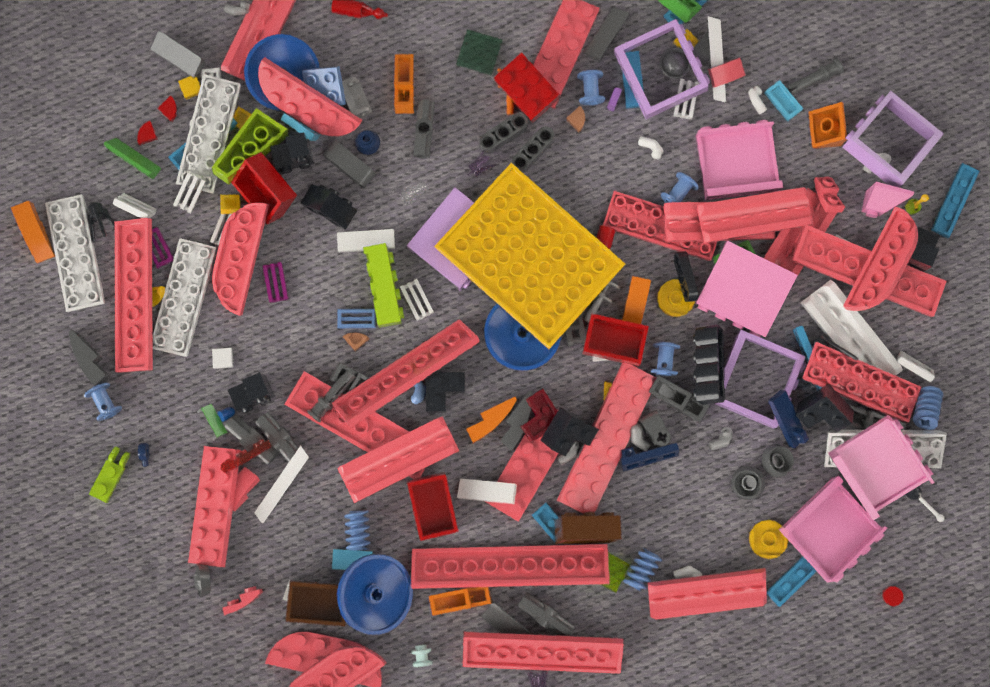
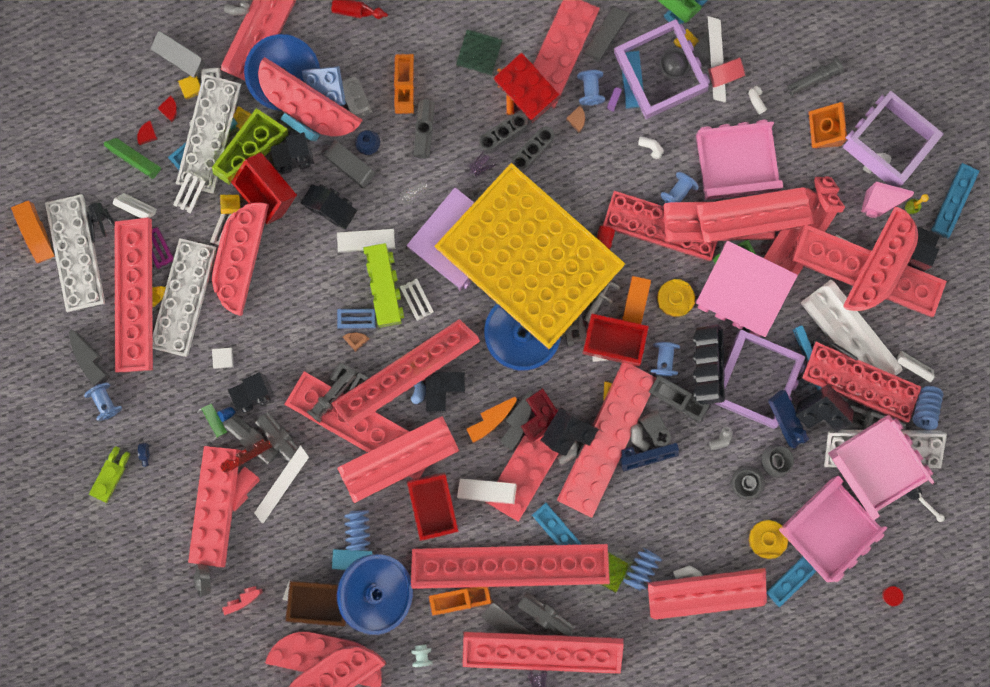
(268, 285): magenta tile -> none
(588, 528): reddish brown piece -> none
(683, 115): white tile -> none
(685, 276): black beam -> none
(783, 100): medium azure tile -> none

